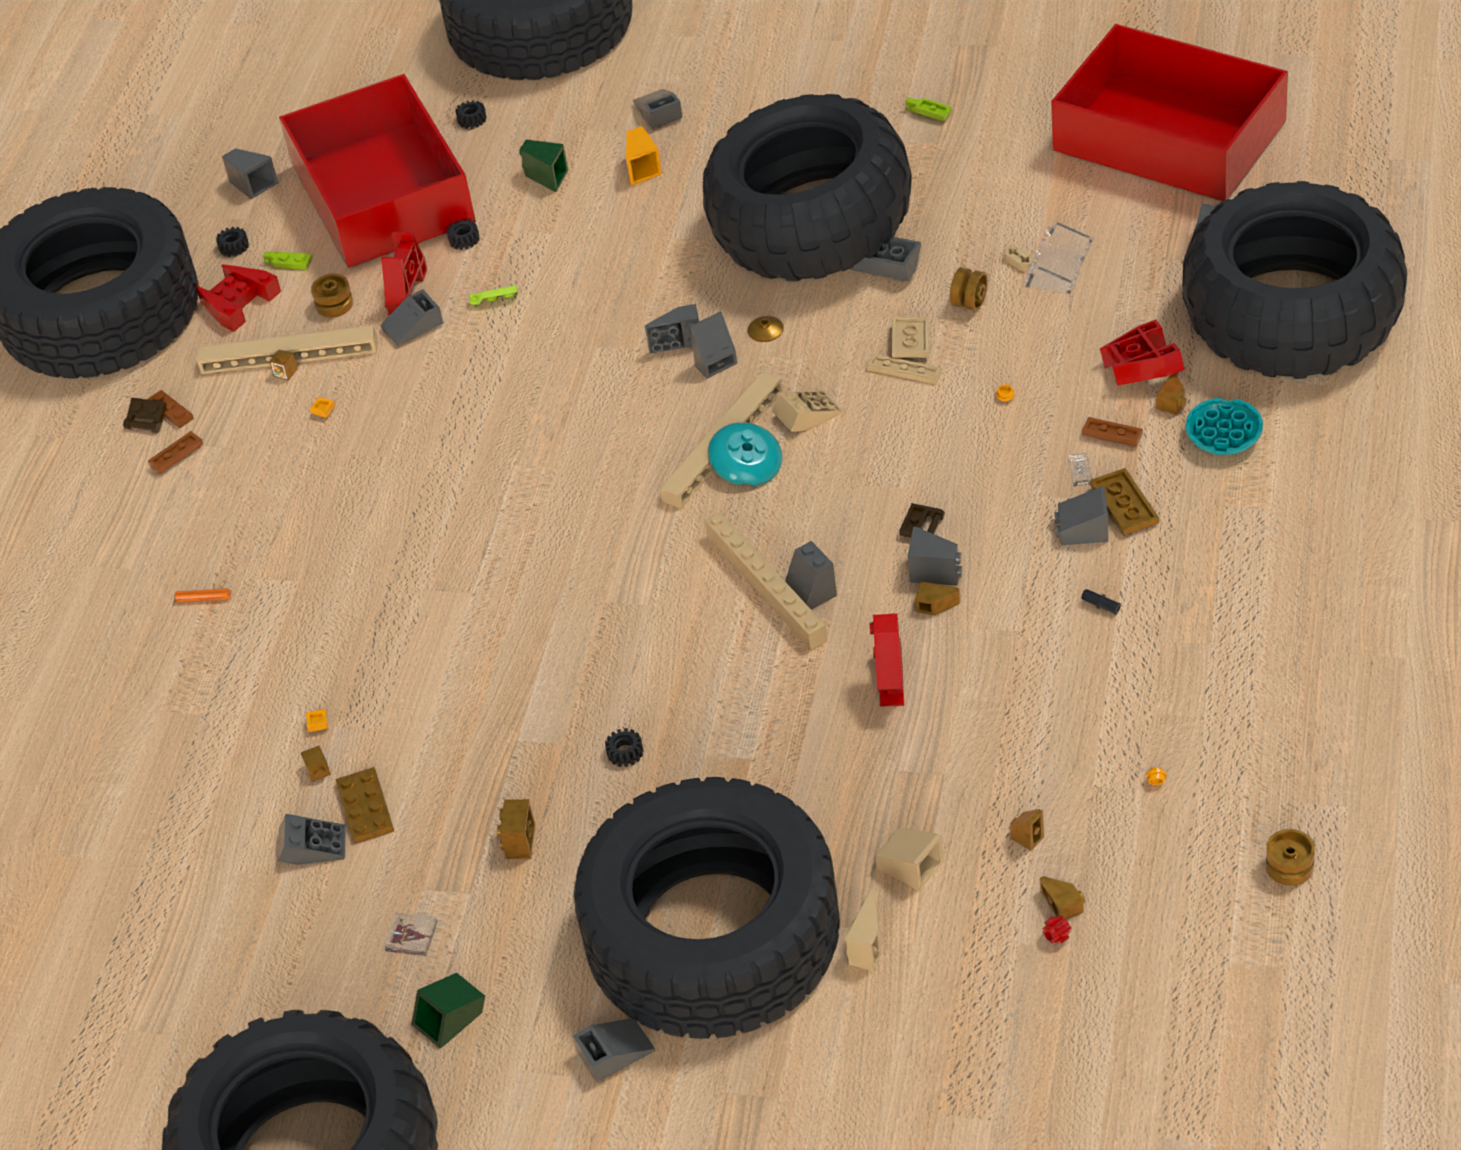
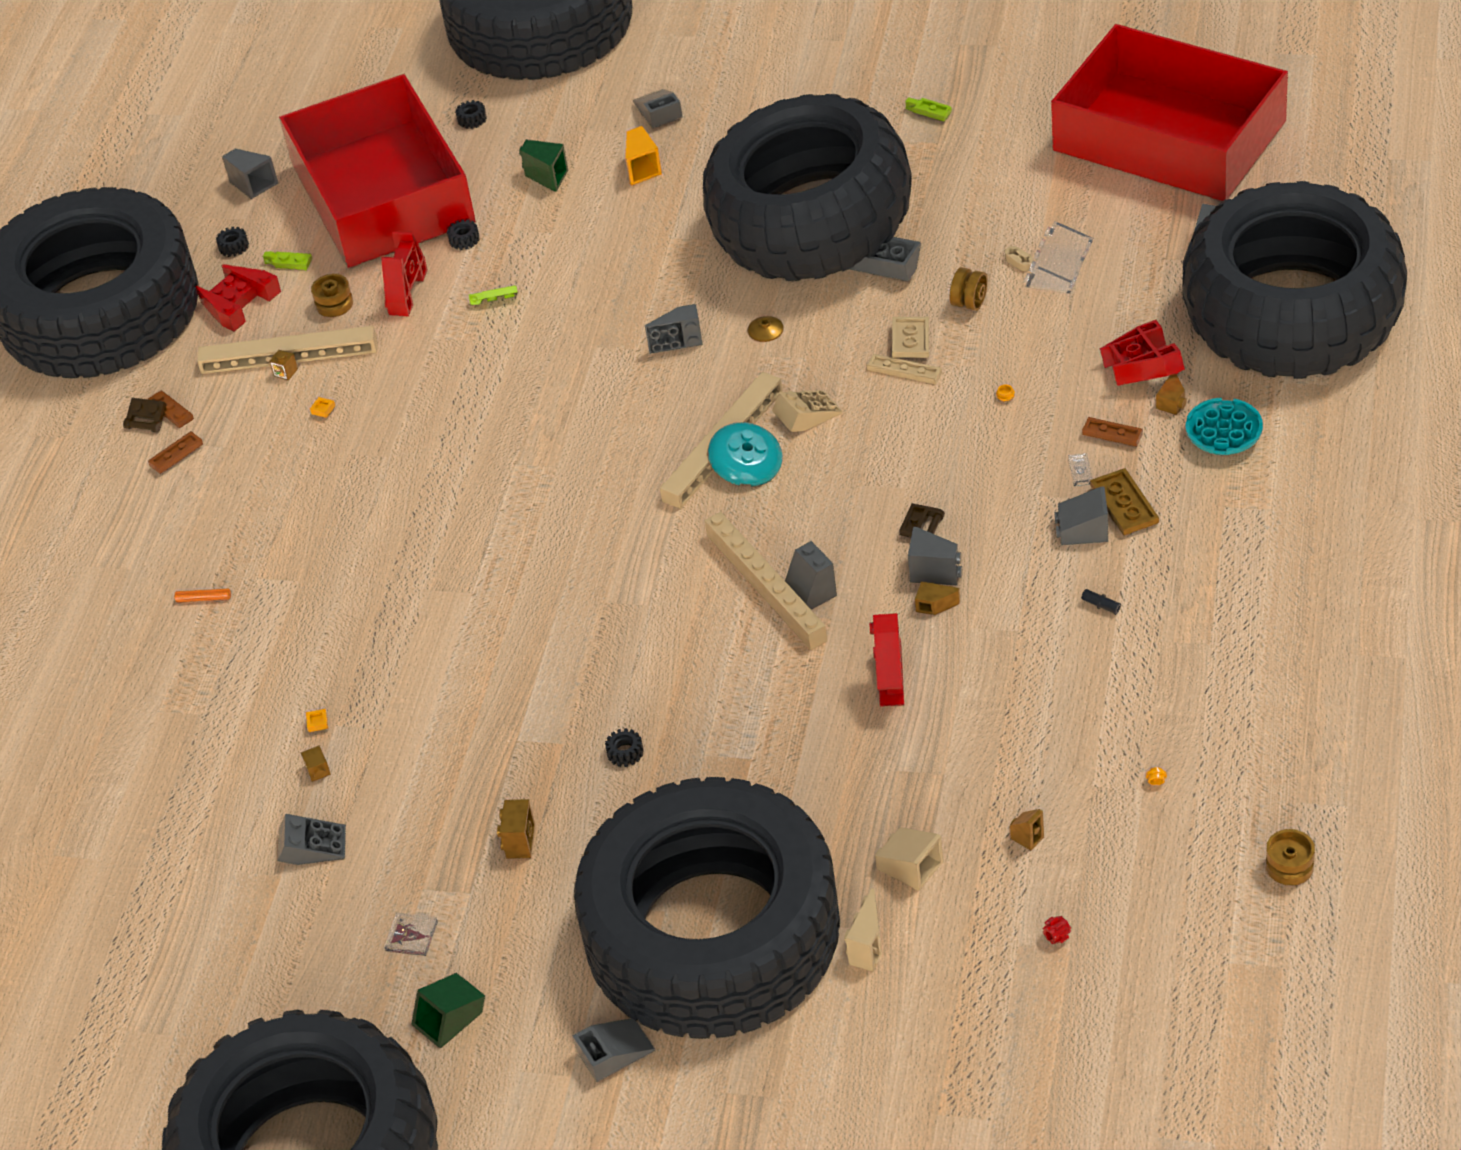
(364, 805): pearl gold plate -> none
(412, 318): dark grey slope -> none
(712, 345): dark grey slope -> none
(1062, 897): pearl gold slope -> none

